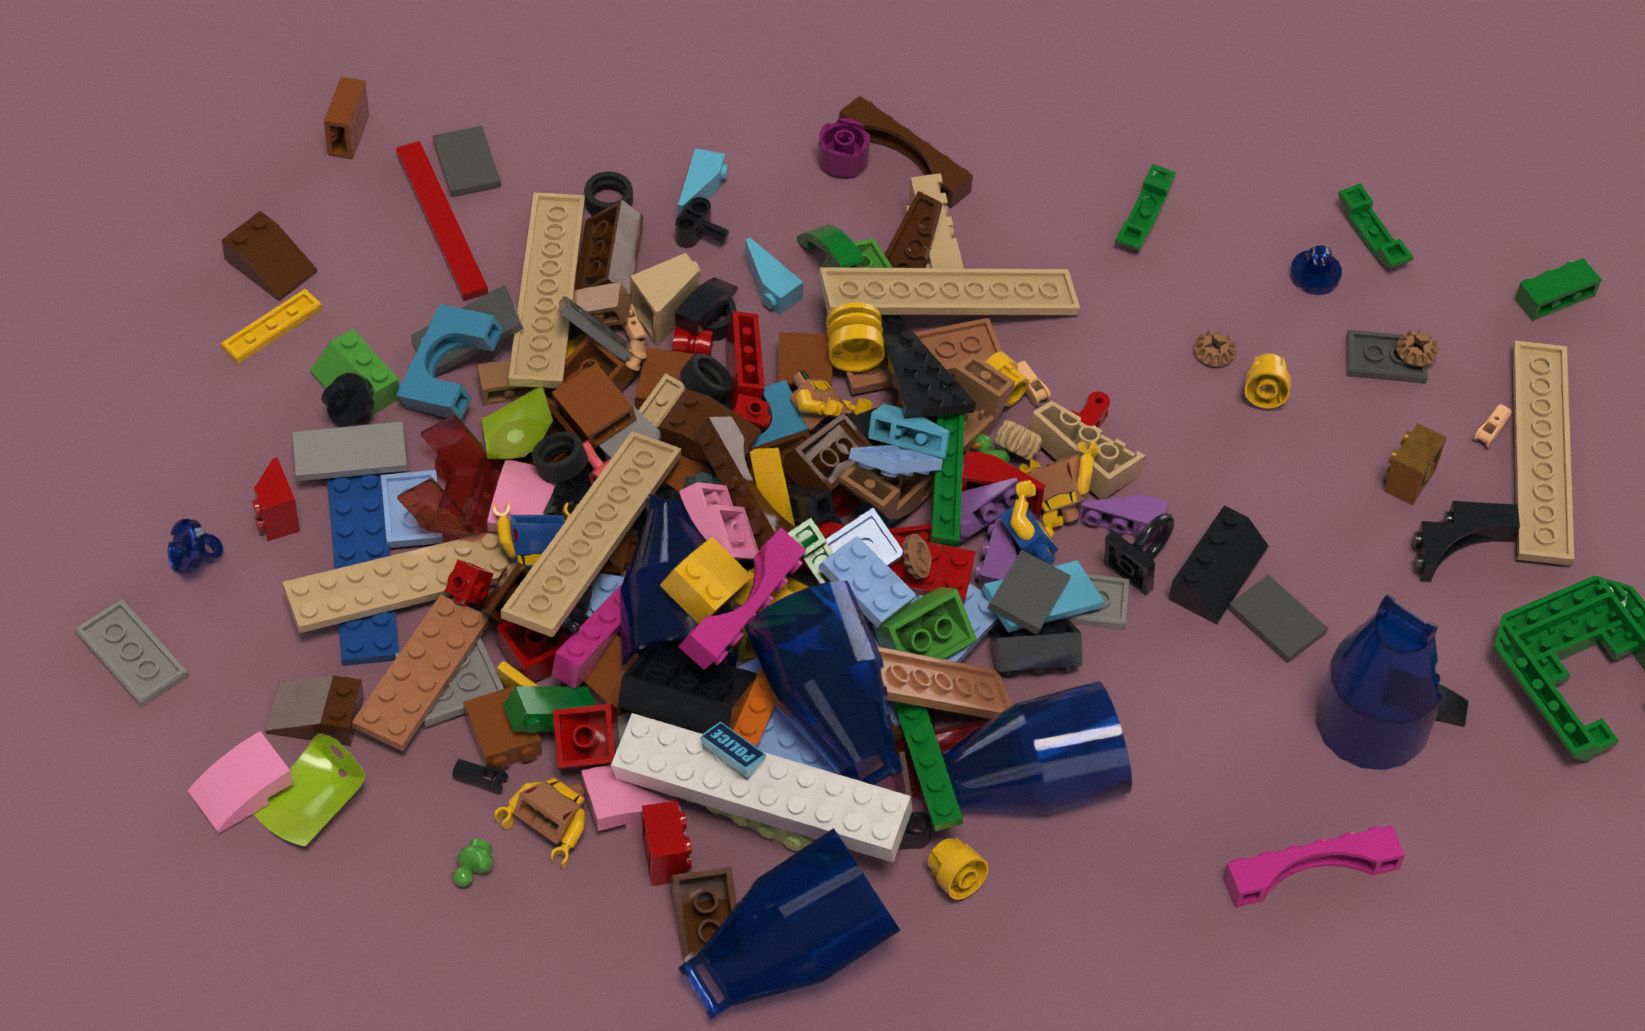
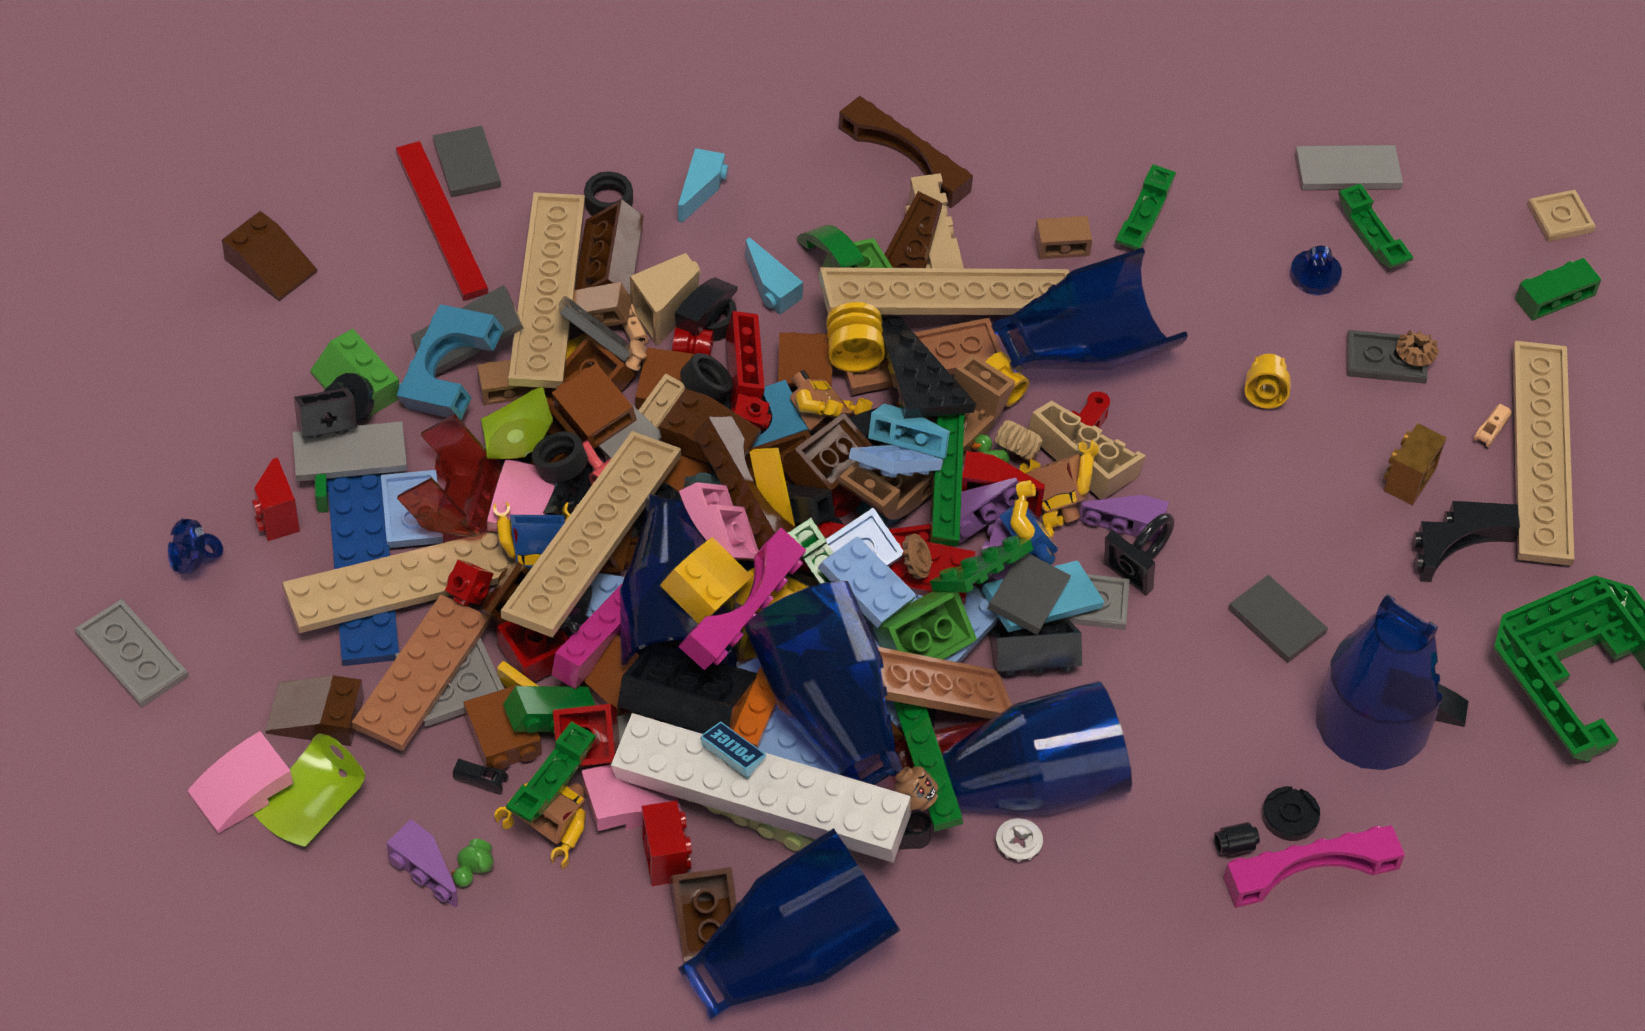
(271, 326): yellow tile -> none
(321, 493): none -> green tile
(334, 404): none -> black brick
(346, 117): dark orange brick -> none
(419, 855): none -> medium lavender slope
(553, 774): none -> green slope
(695, 223): black beam -> none
(843, 148): magenta brick -> none
(917, 784): none -> medium nougat head
(957, 868): yellow piece -> none
(977, 568): none -> green wing
(1023, 830): none -> white gear
(1035, 383): light nougat bar -> none
(1063, 237): none -> medium nougat brick
(1087, 321): none -> clear blue windscreen
(1209, 354): medium nougat gear -> none
(1218, 565): black slope -> none
(1236, 839): none -> black brick
(1291, 813): none -> black tile
(1347, 166): none -> light grey tile
(1561, 215): none -> tan tile

